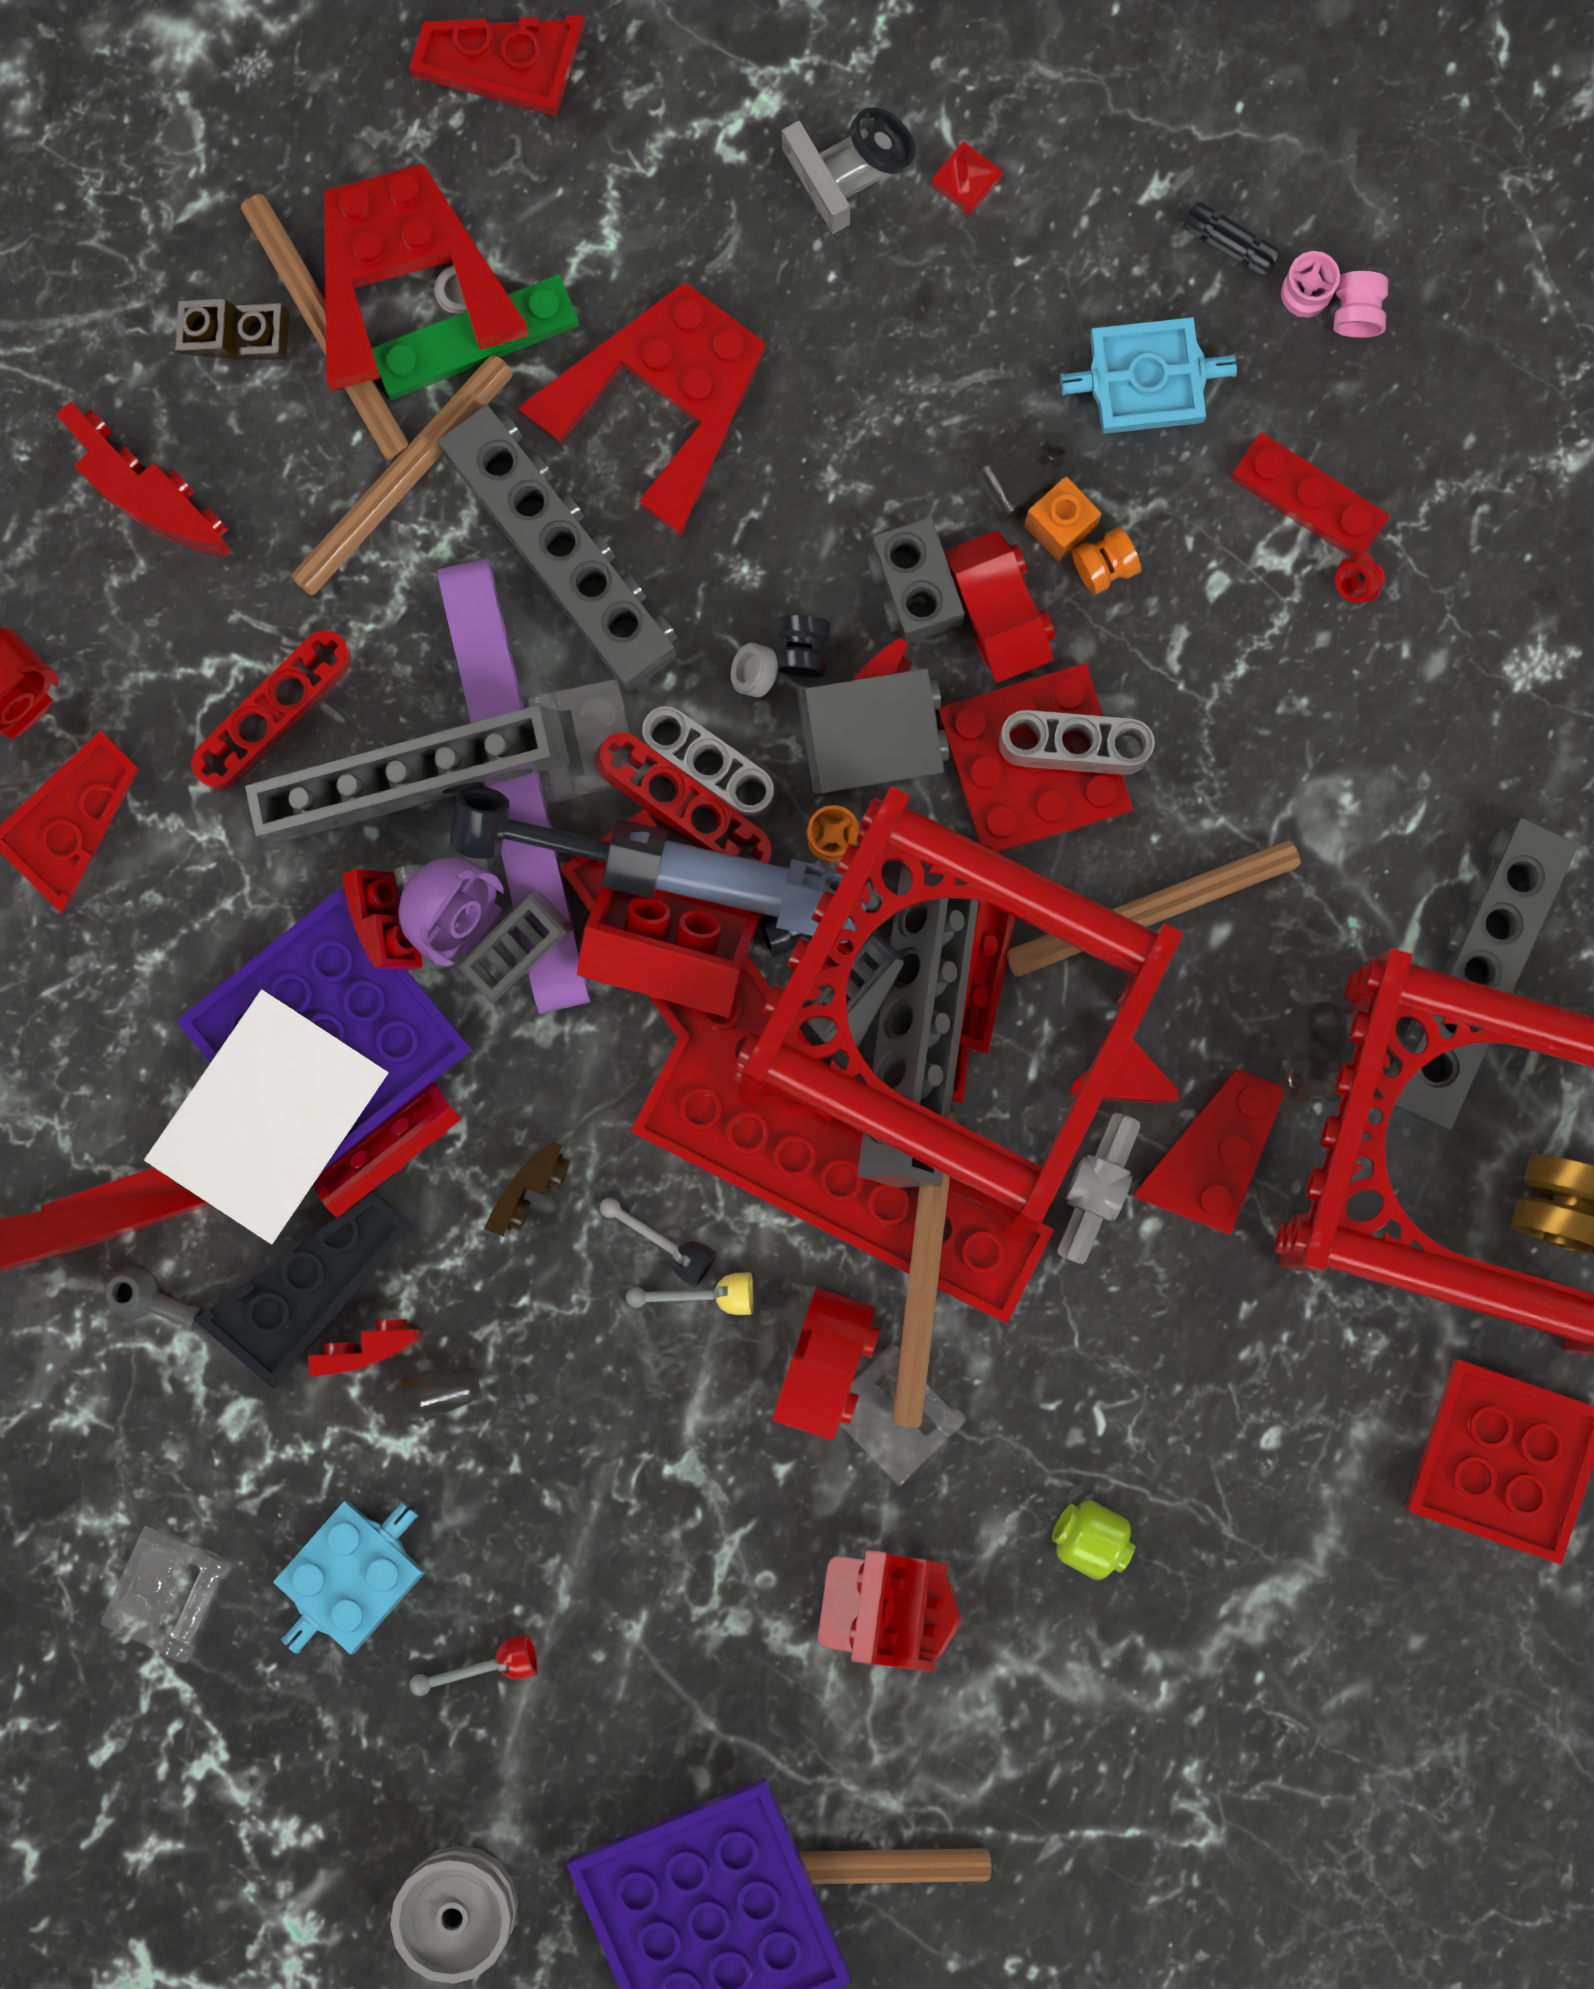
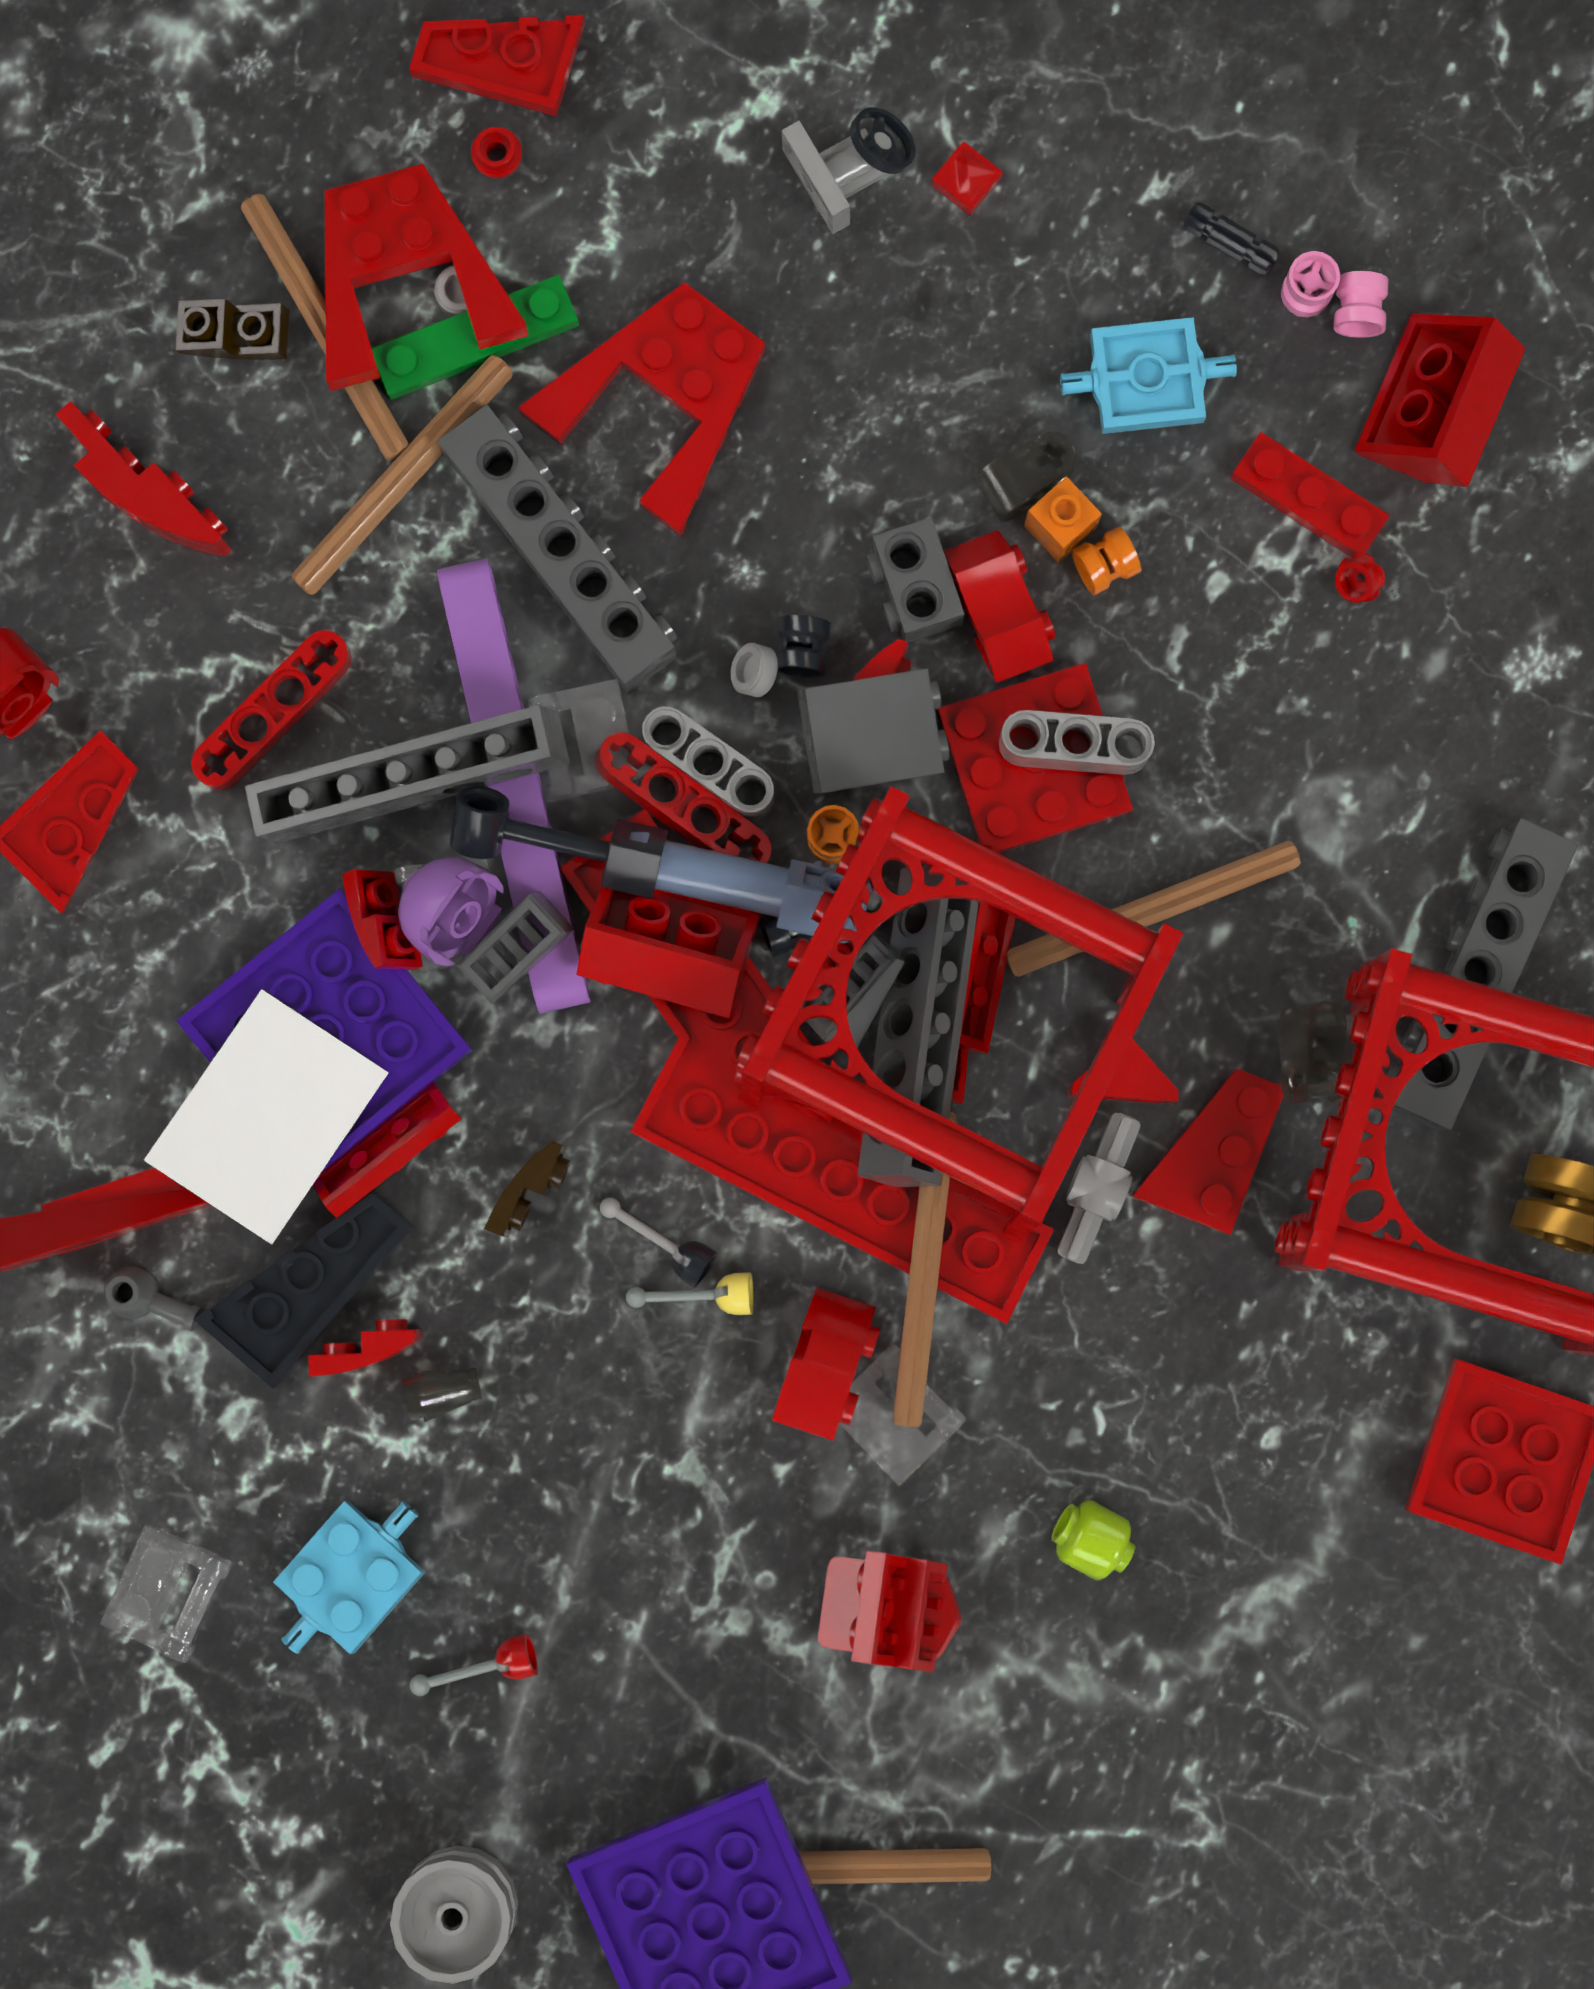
(492, 139): none -> red plate
(1441, 397): none -> red slope

